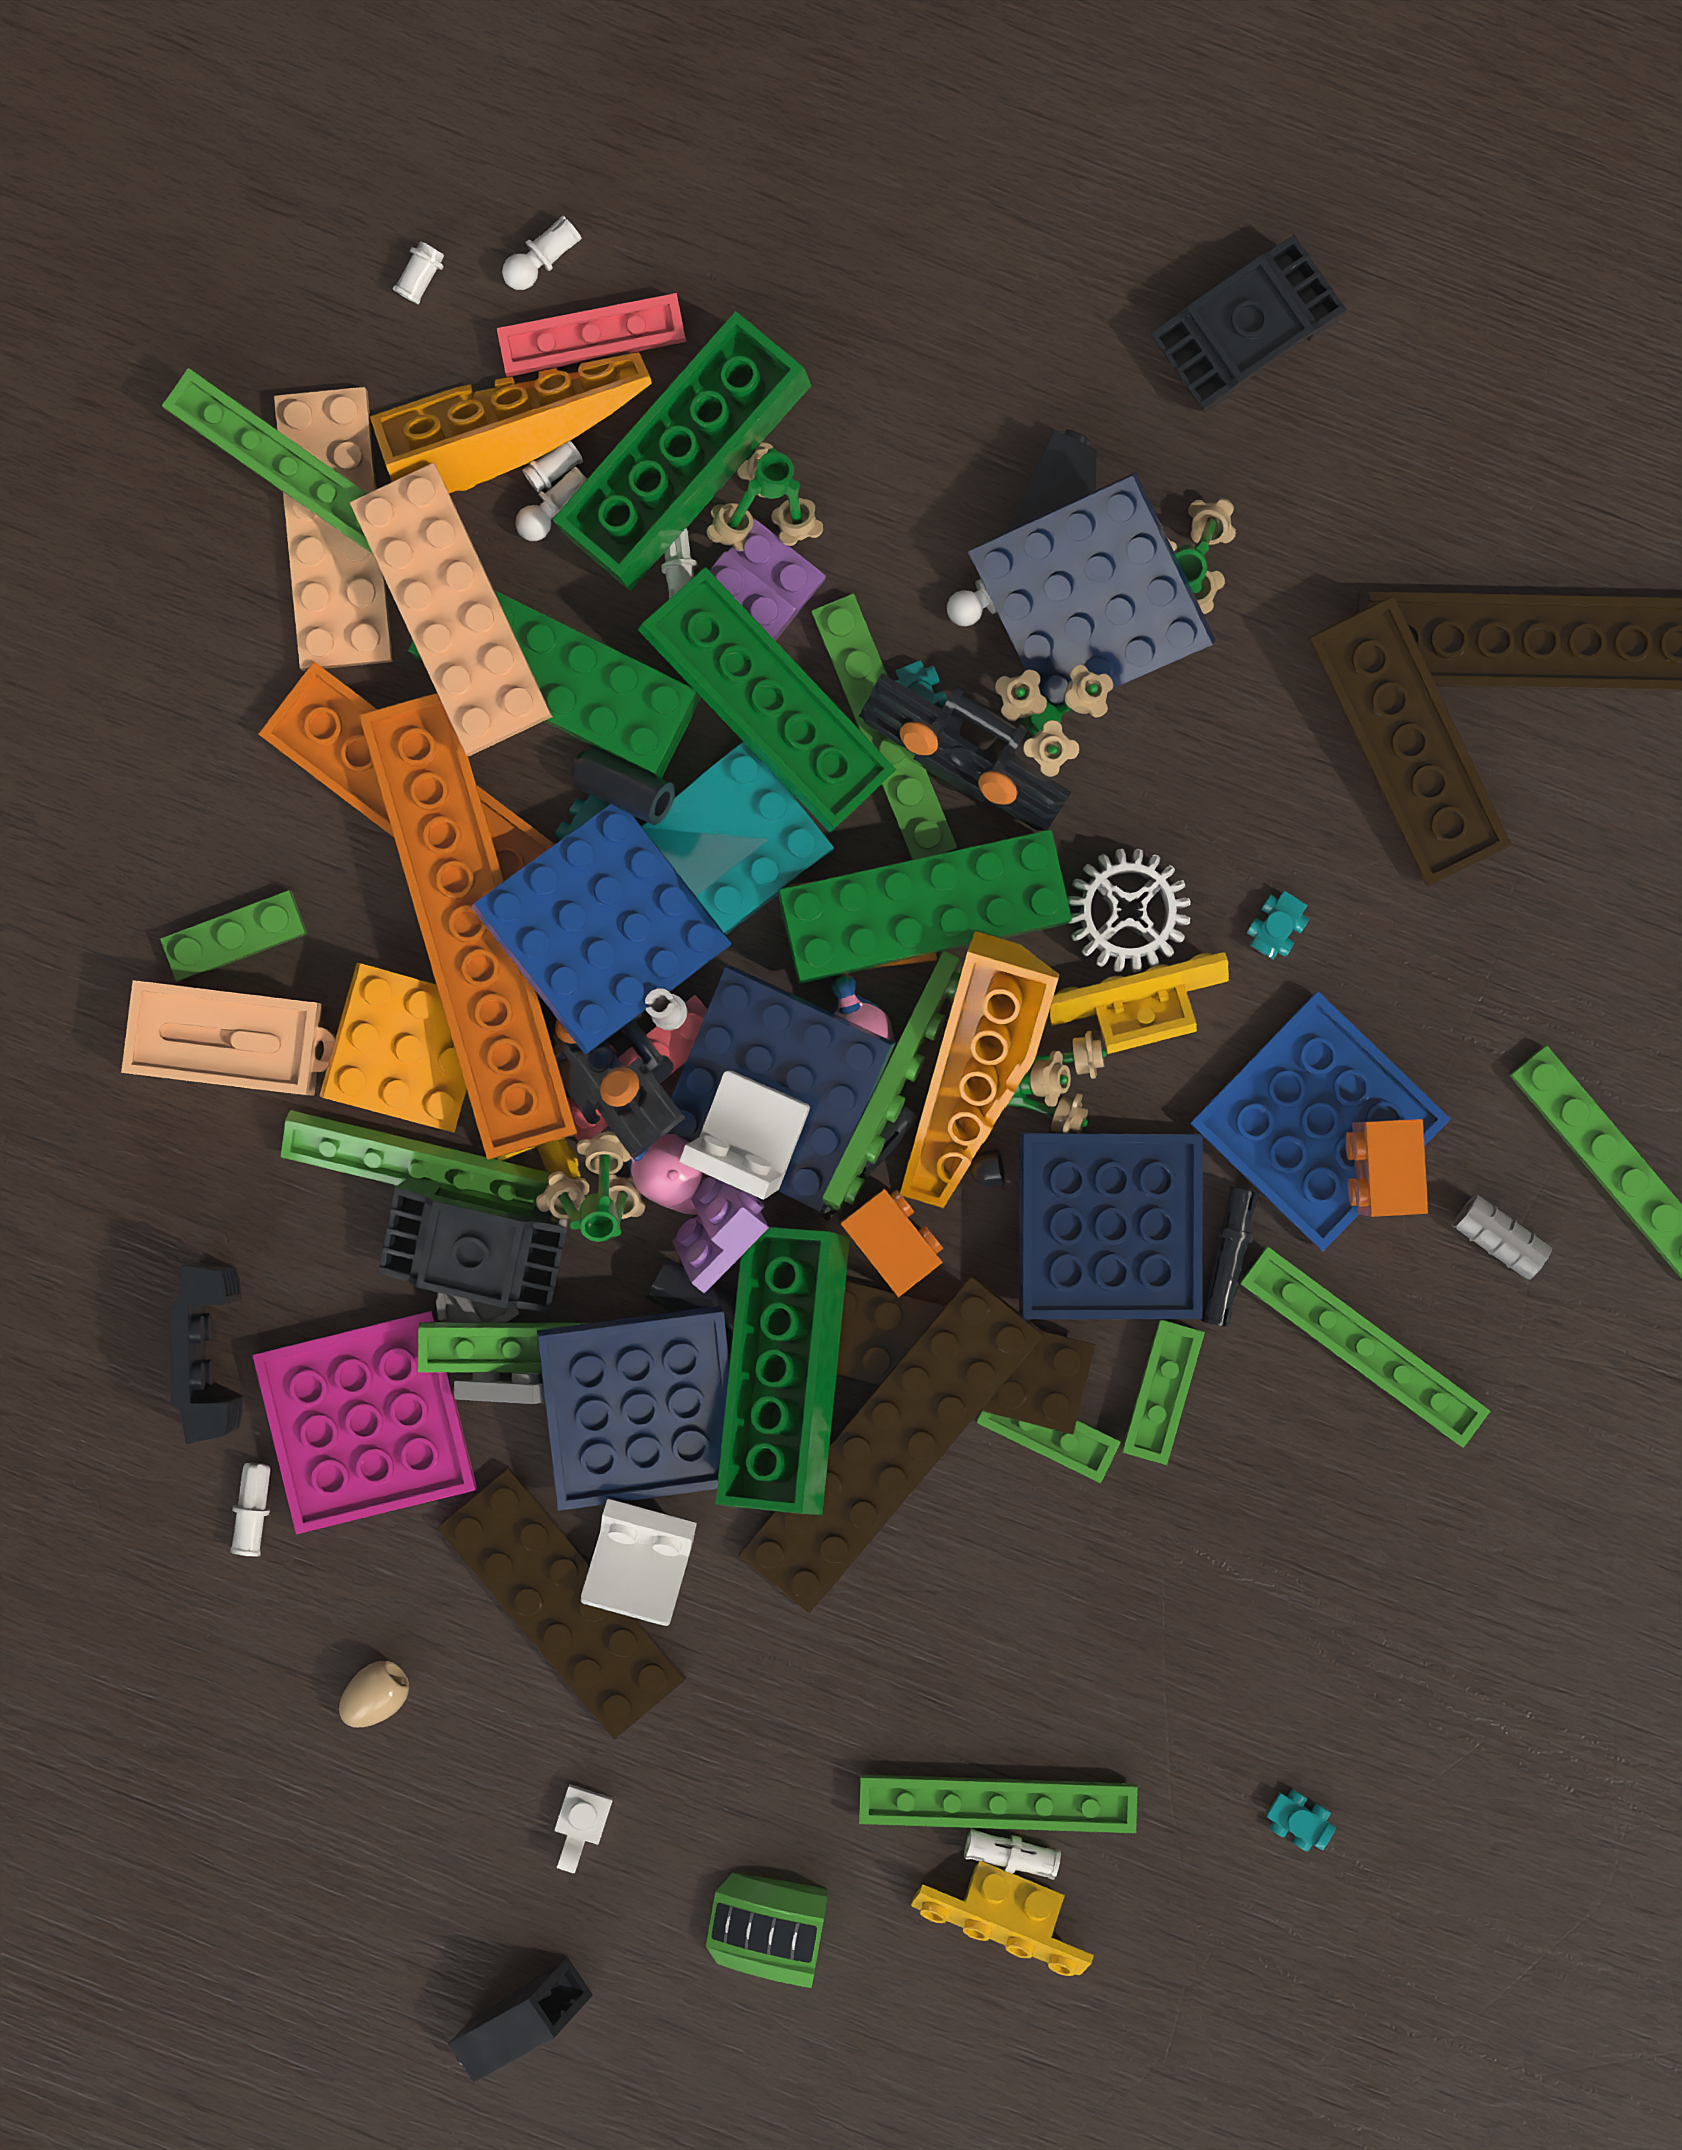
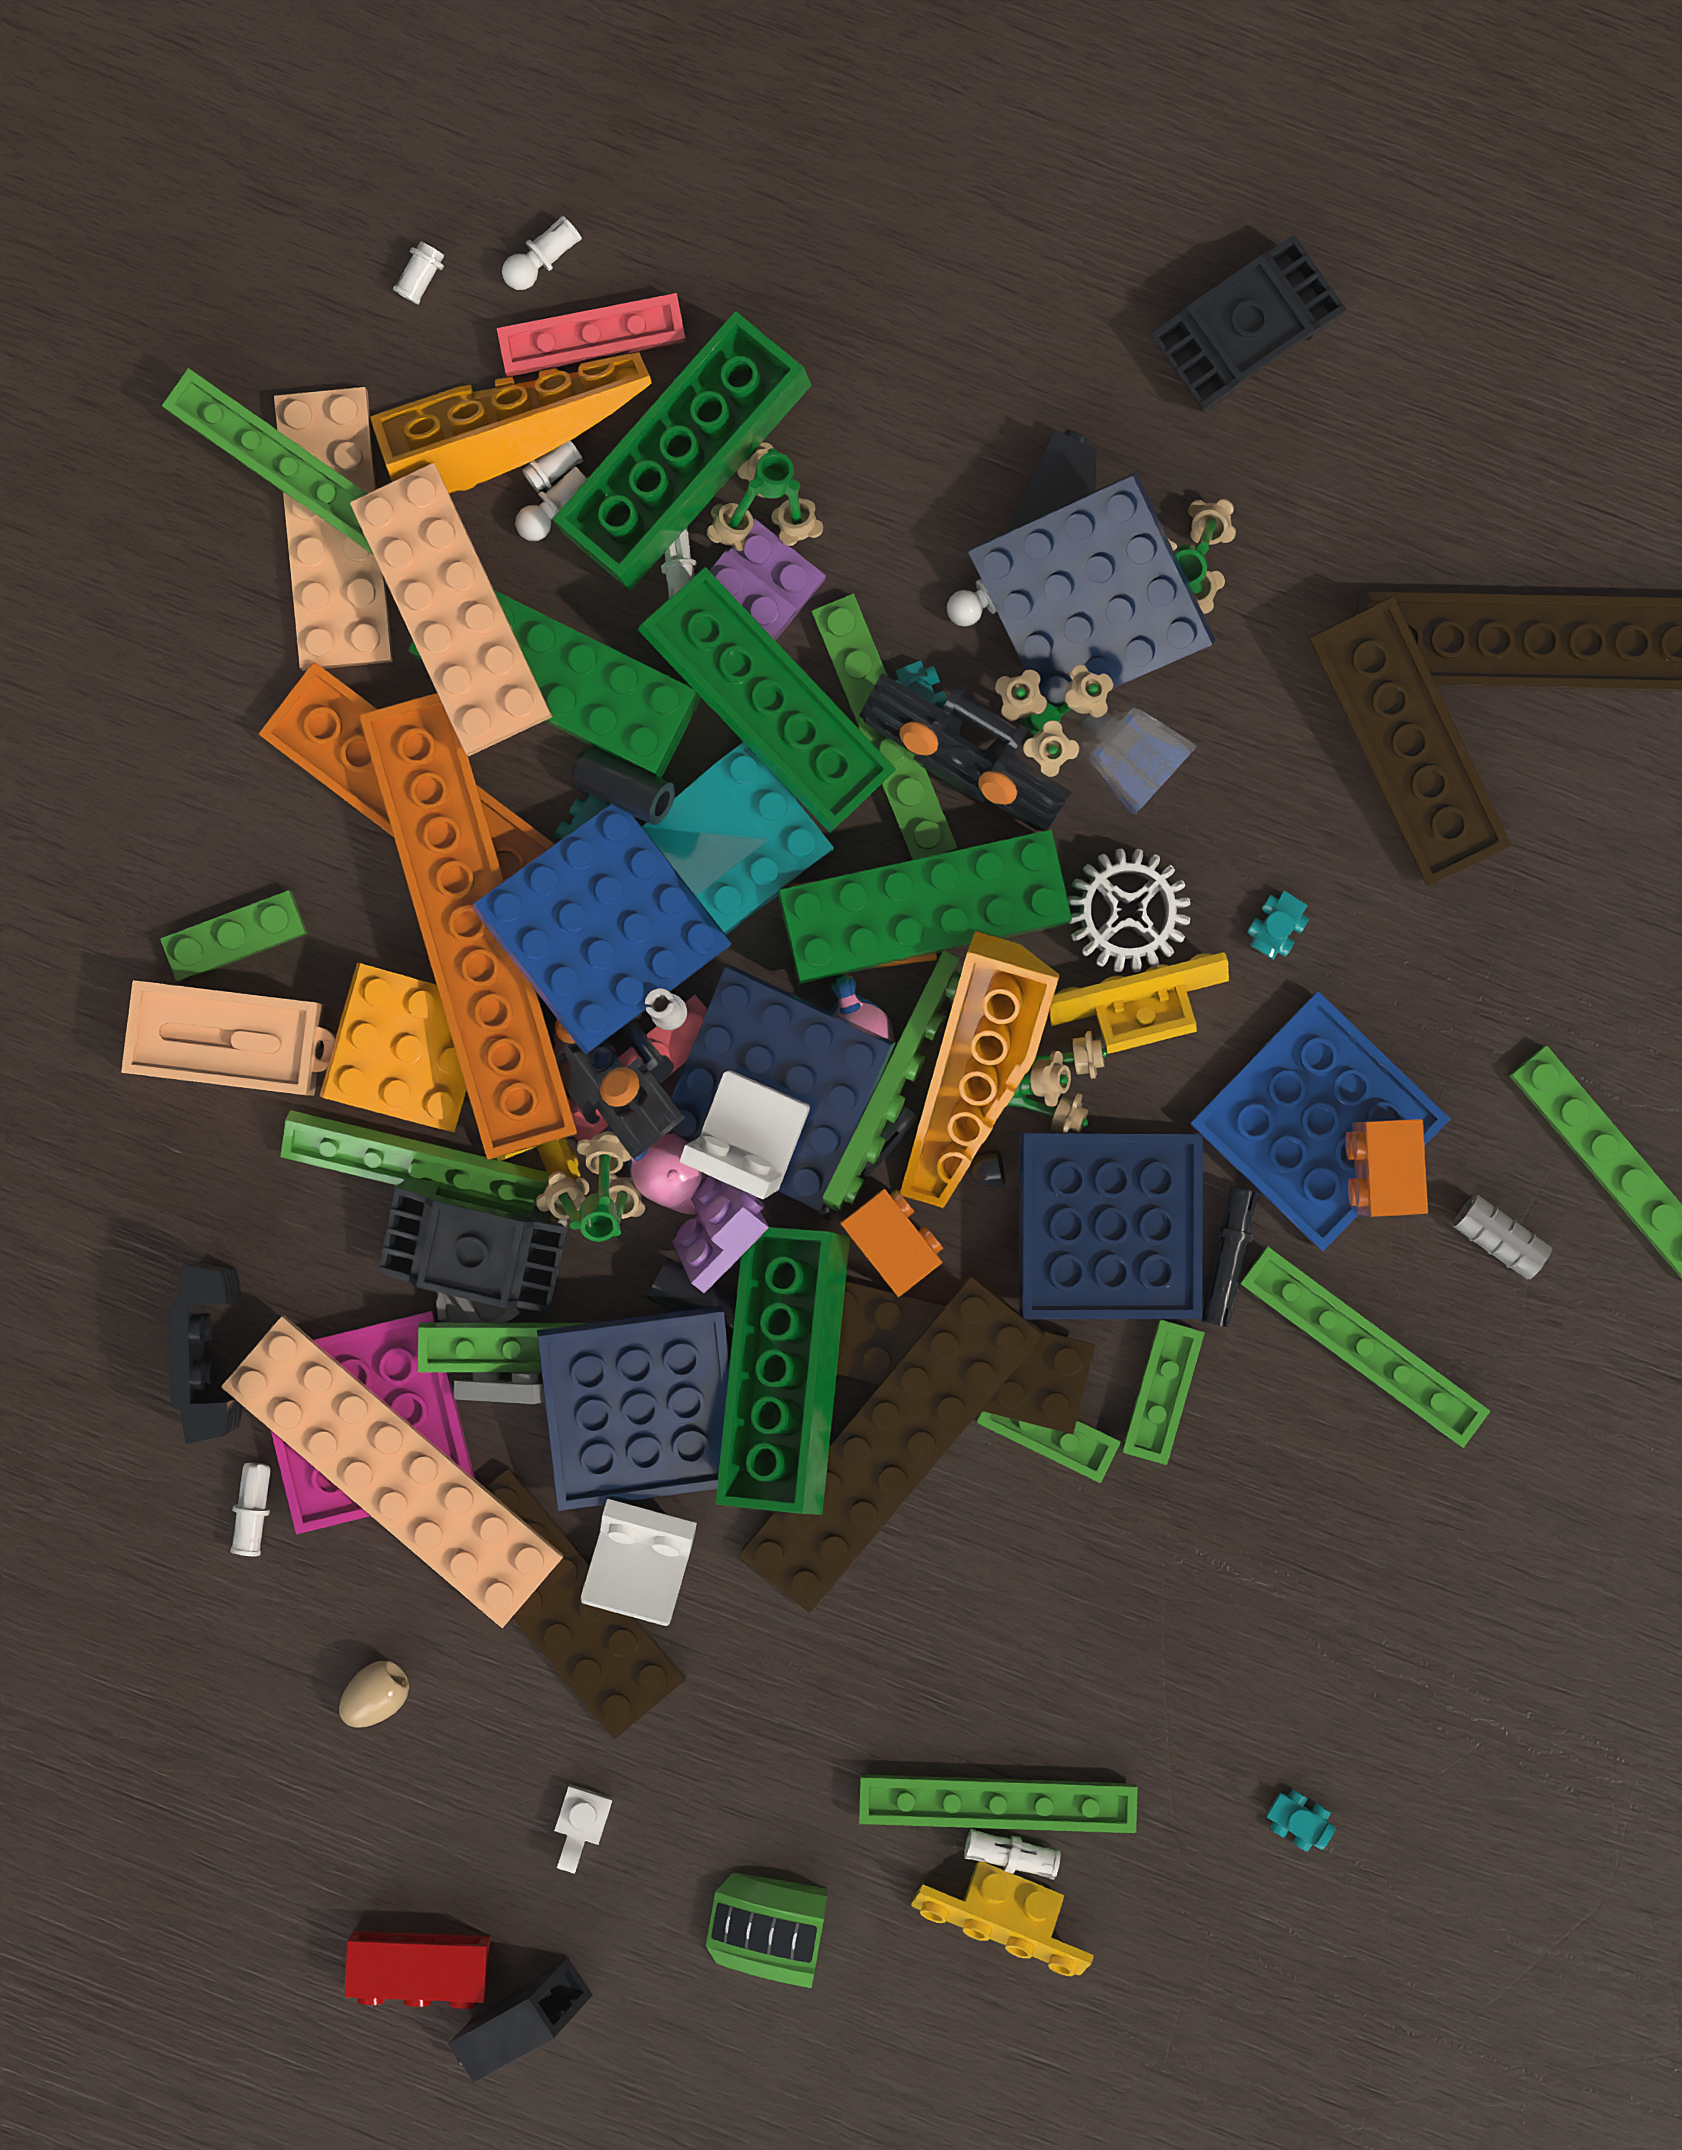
(392, 1471): none -> light nougat plate
(418, 1968): none -> red brick
(1136, 754): none -> clear torso

